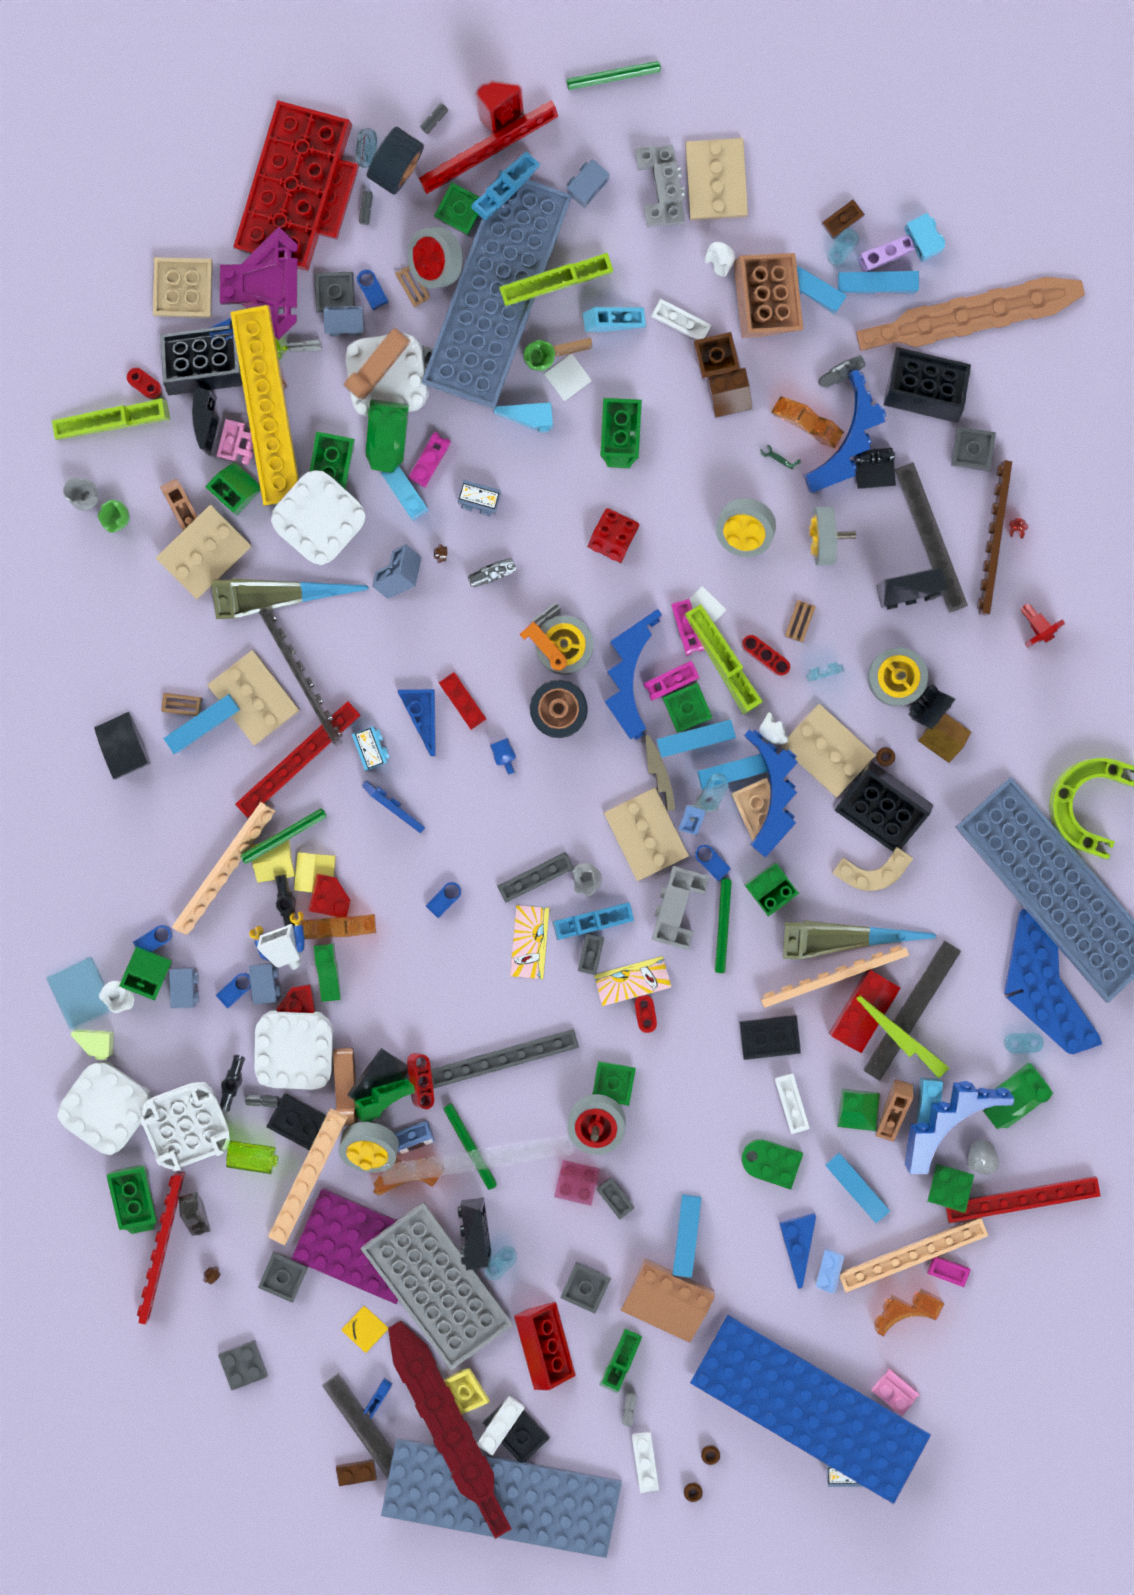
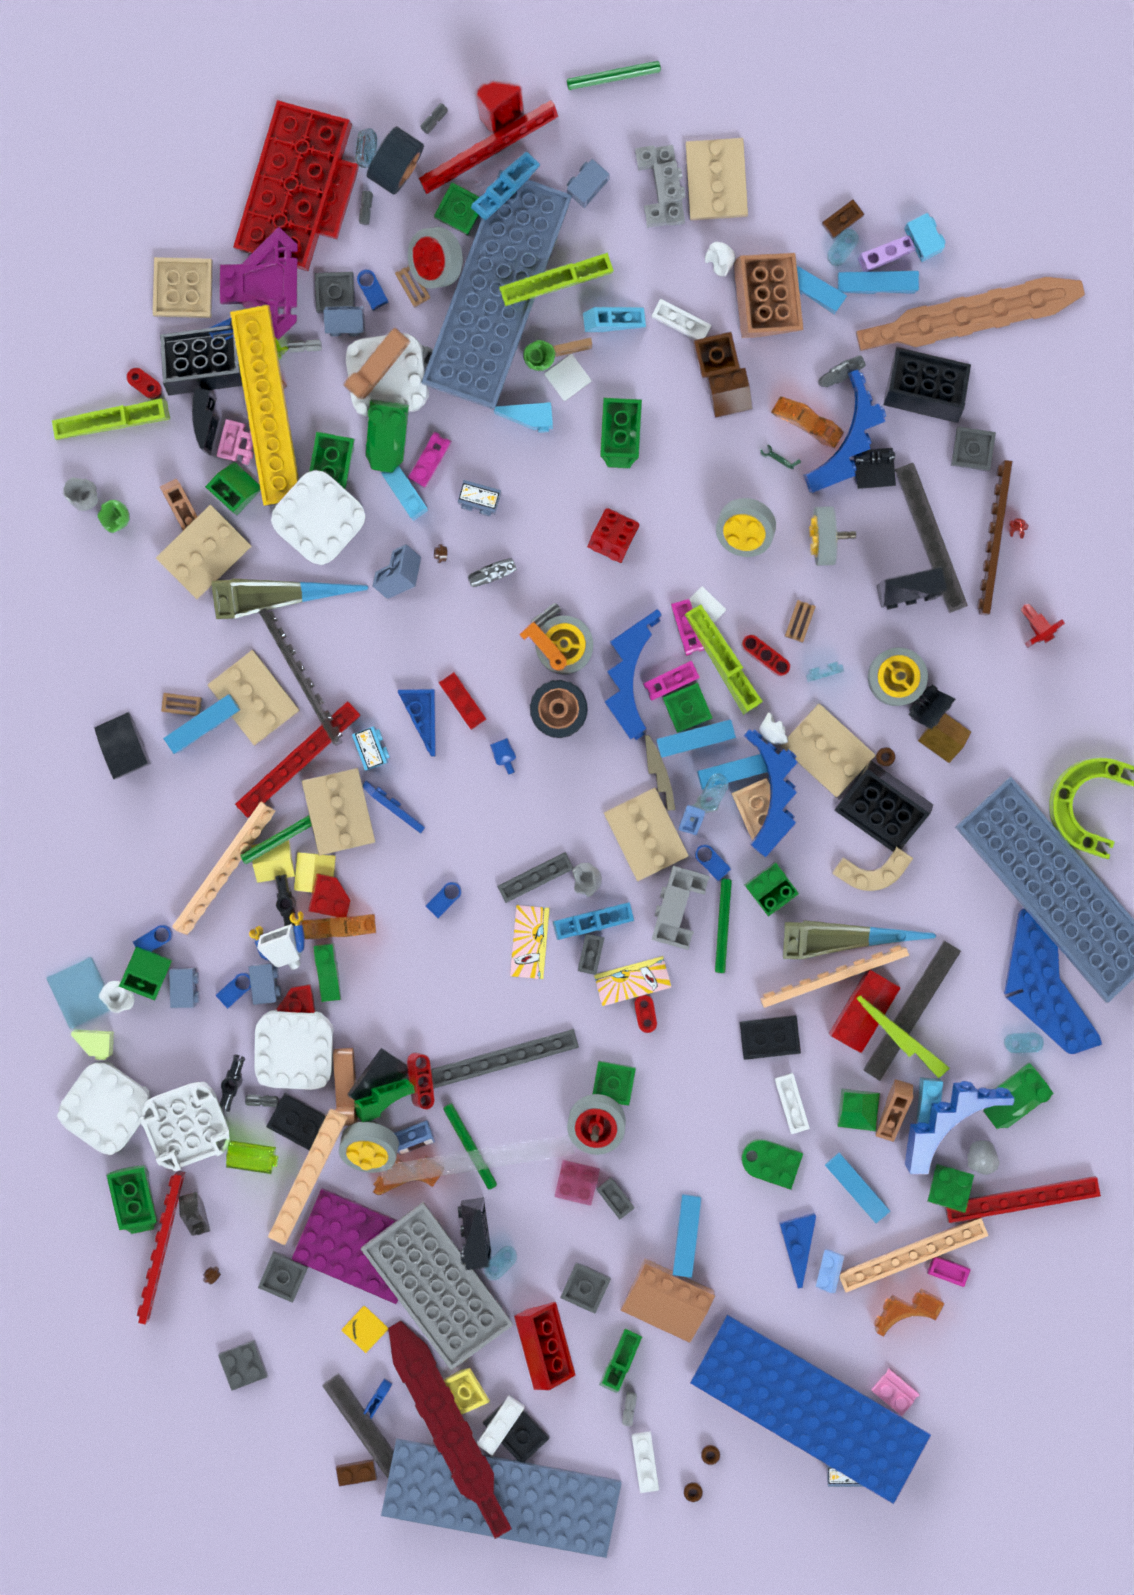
(338, 811): none -> tan plate

